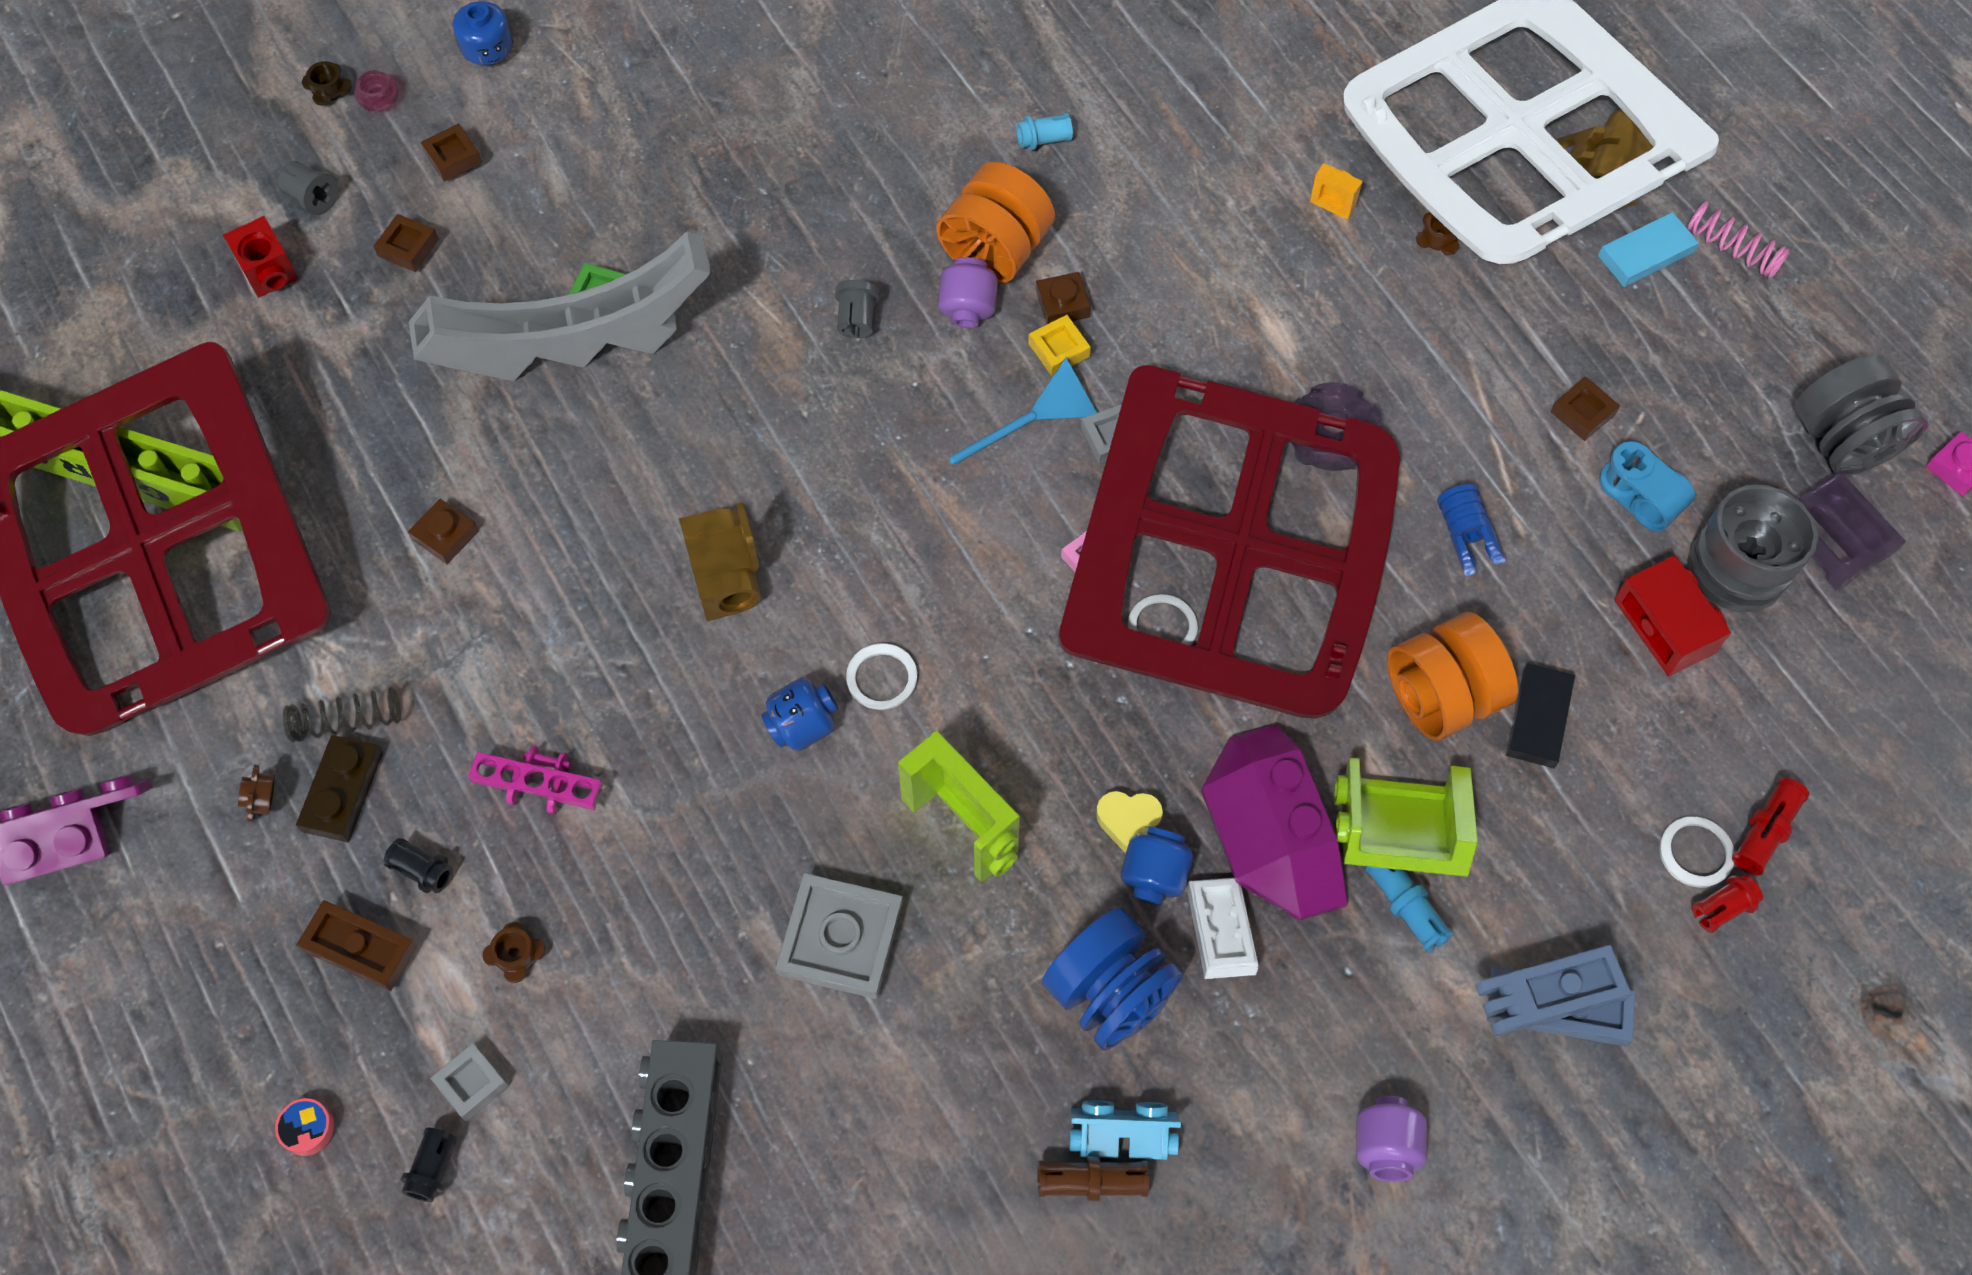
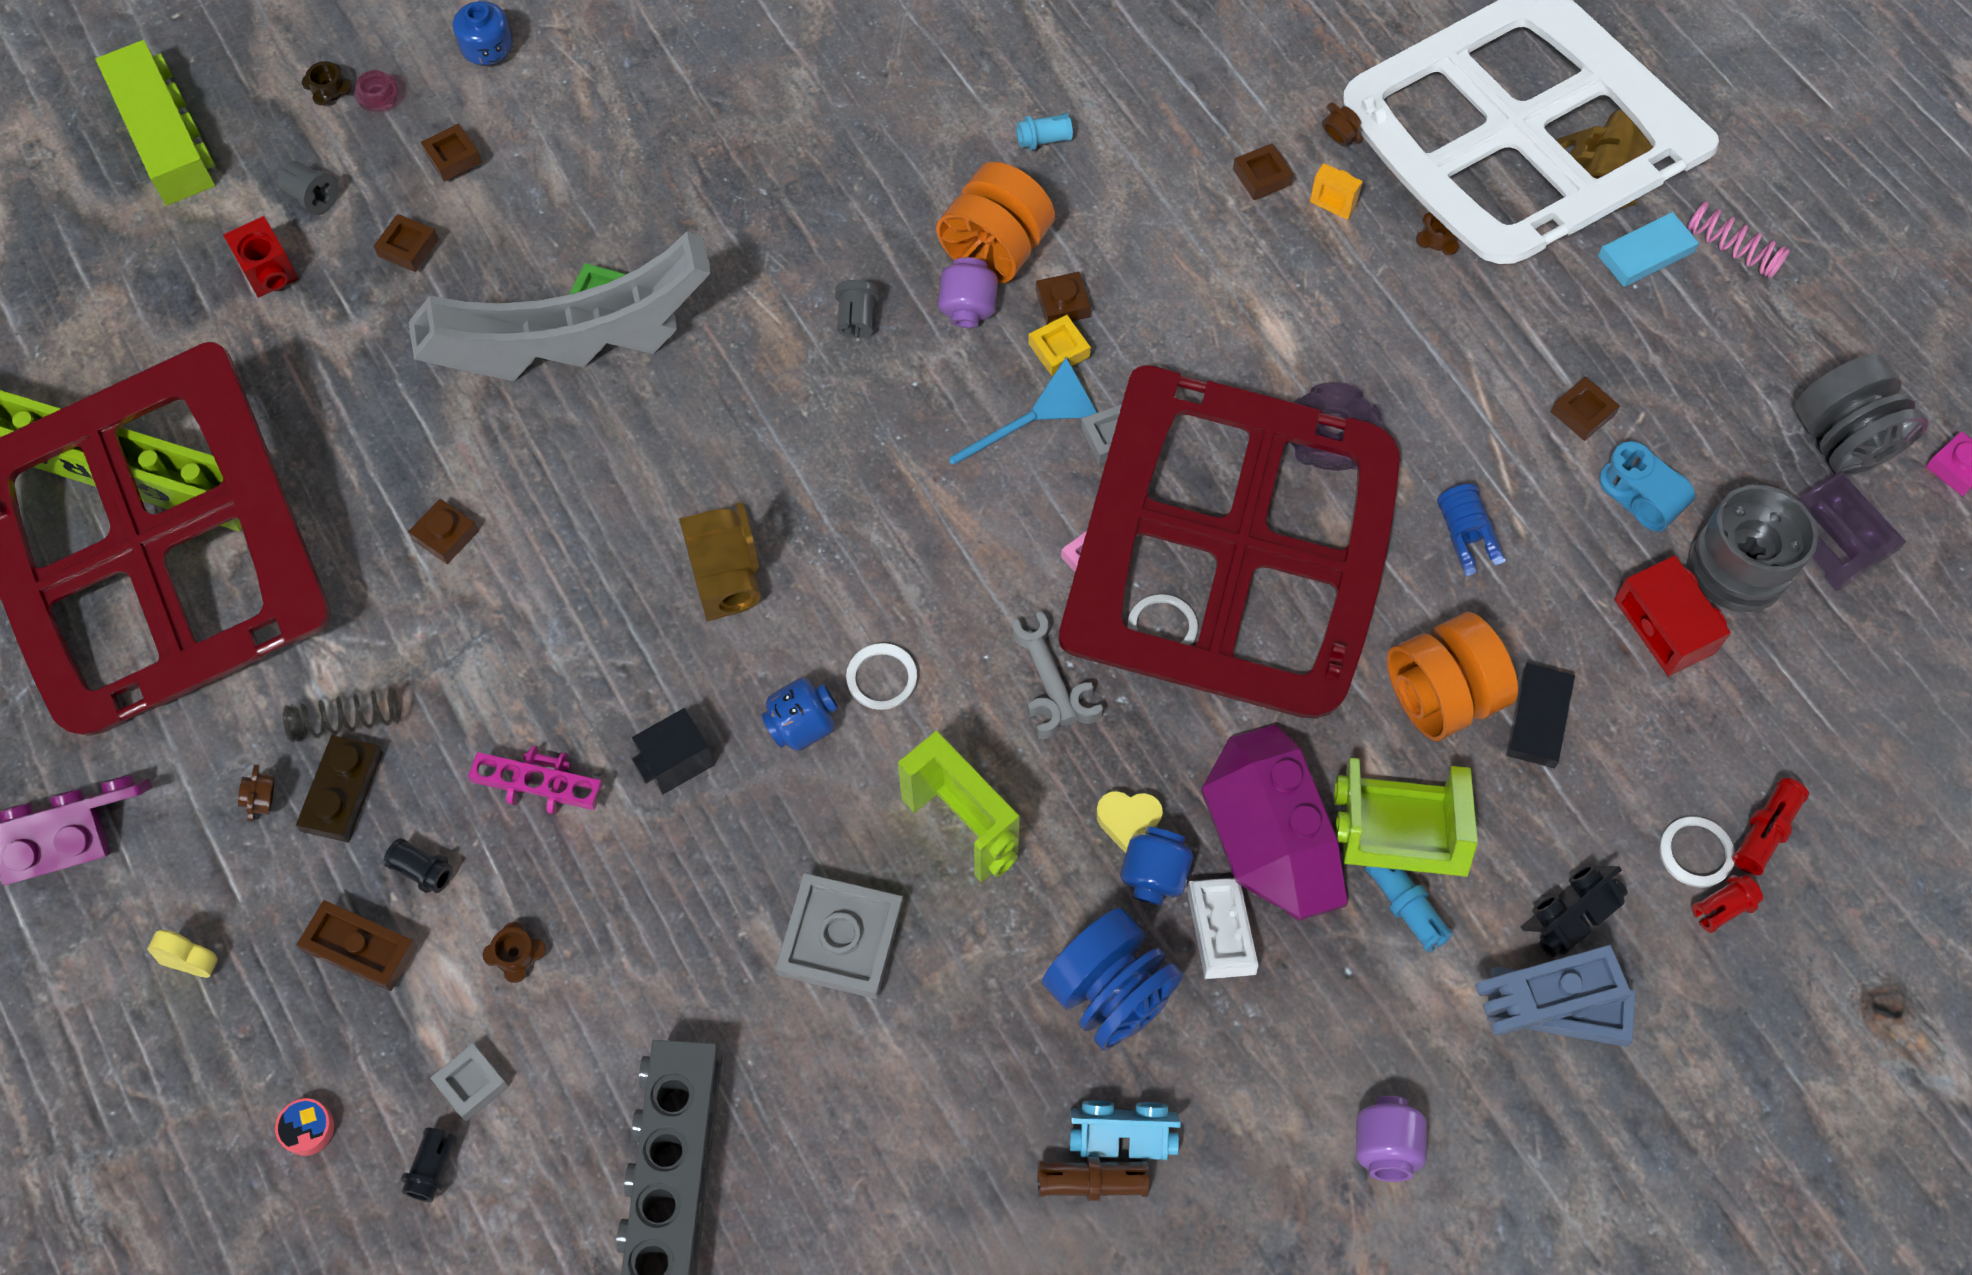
(155, 122): none -> lime brick
(181, 954): none -> light yellow tile
(671, 752): none -> black brick
(1059, 707): none -> light grey bar
(1263, 171): none -> reddish brown plate
(1342, 125): none -> reddish brown plate
(1591, 894): none -> black hinge

